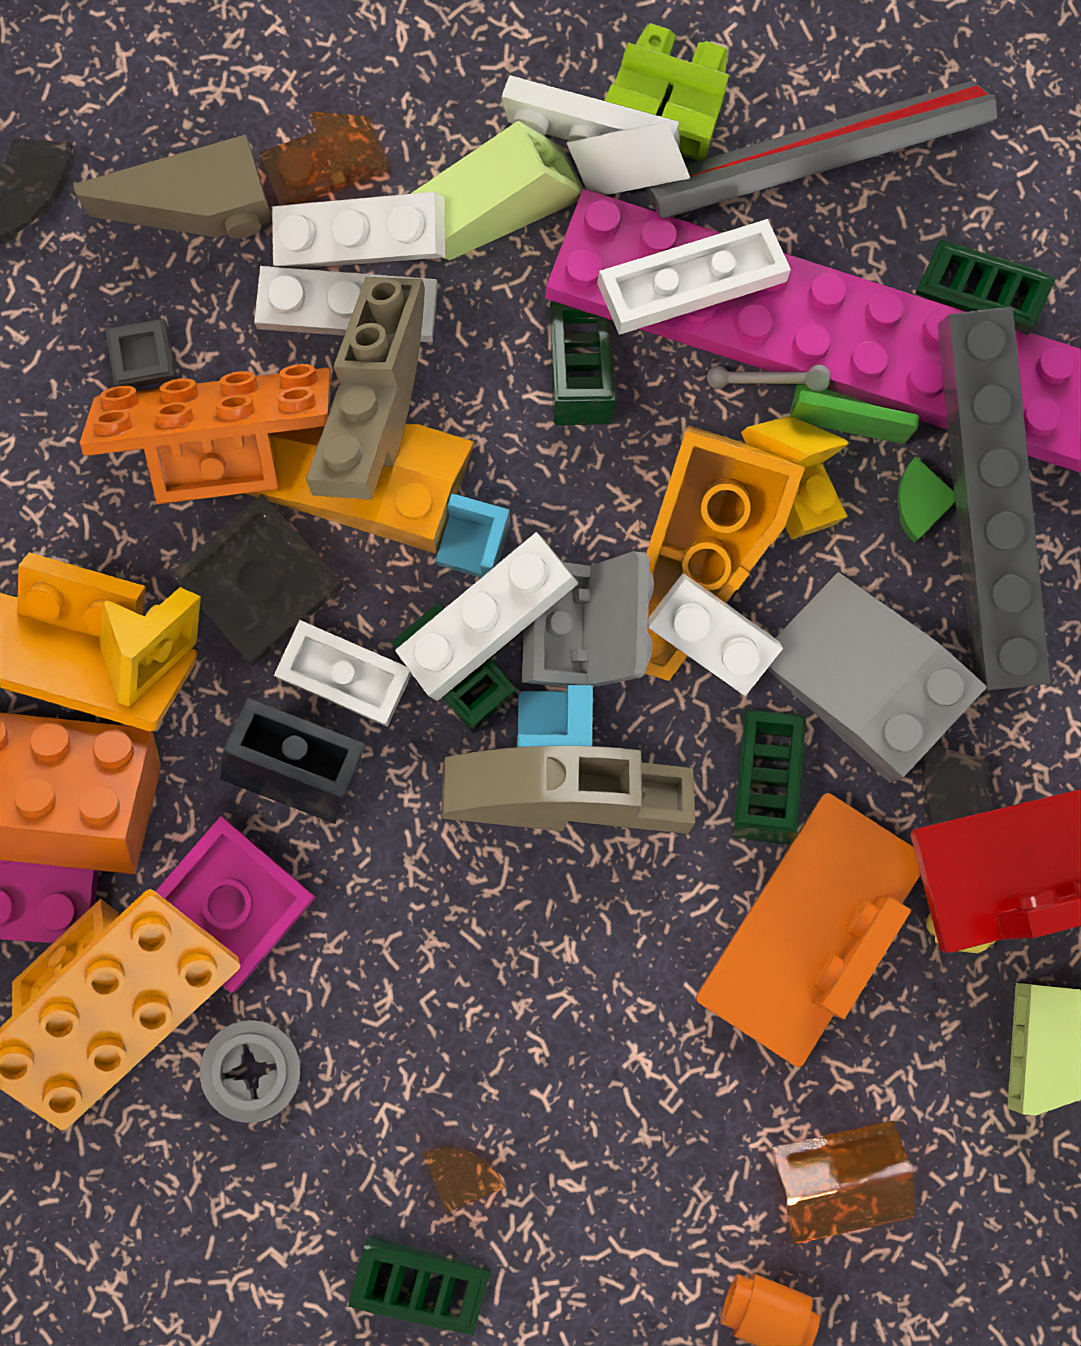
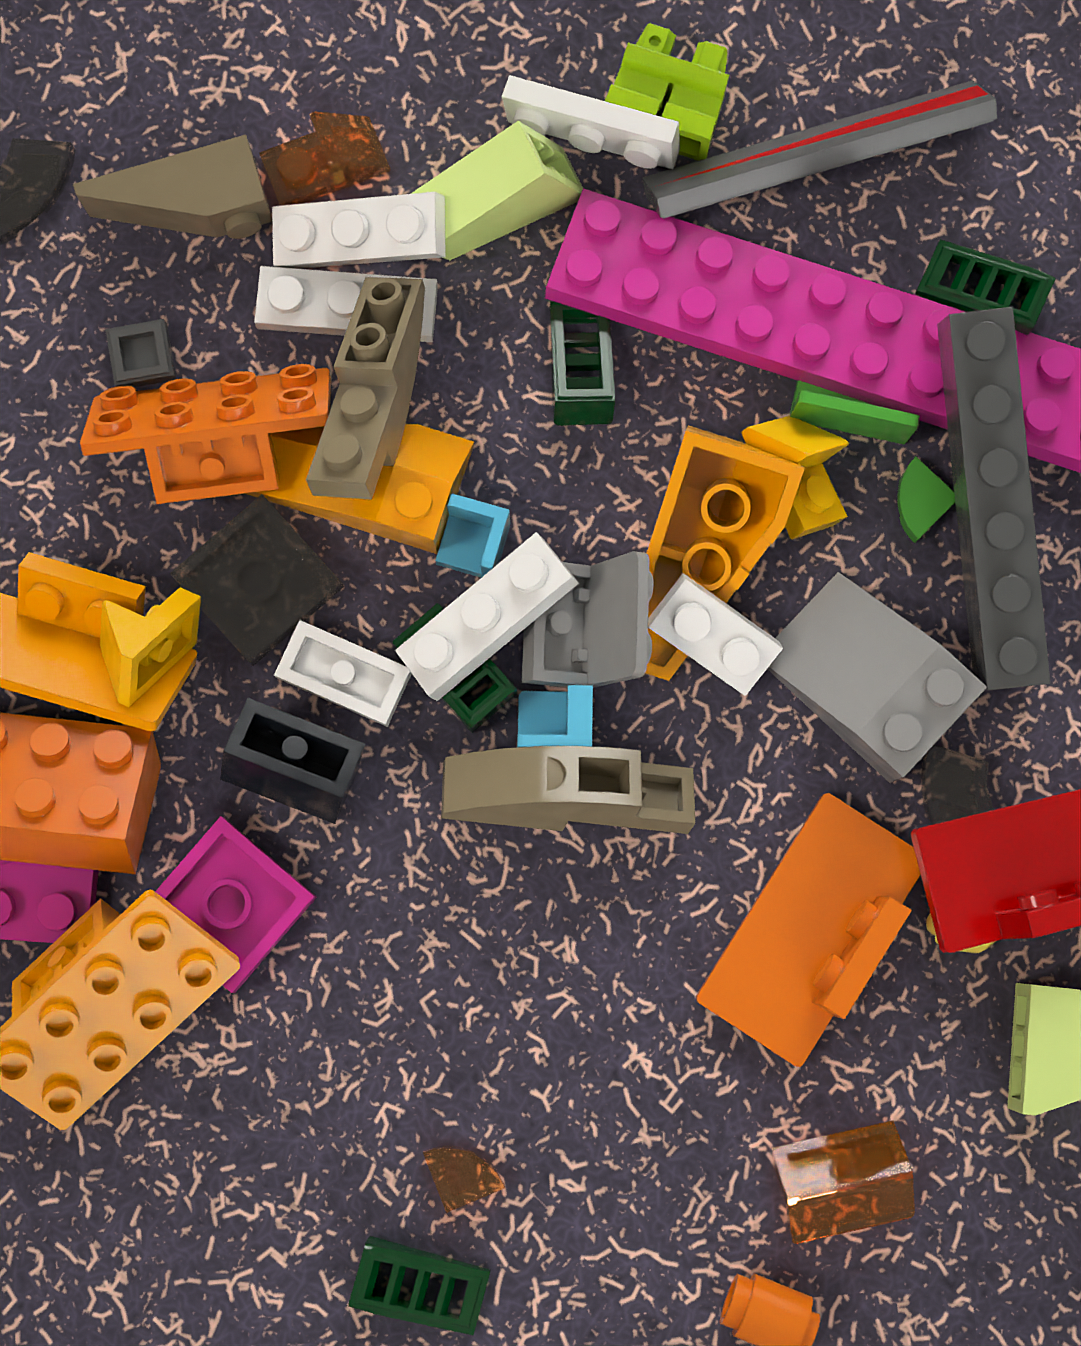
(234, 1096): light grey gear -> none
(629, 159): white sticker -> none
(693, 276): white plate -> none
(760, 827): dark green slope -> none
(816, 378): light grey hinge -> none

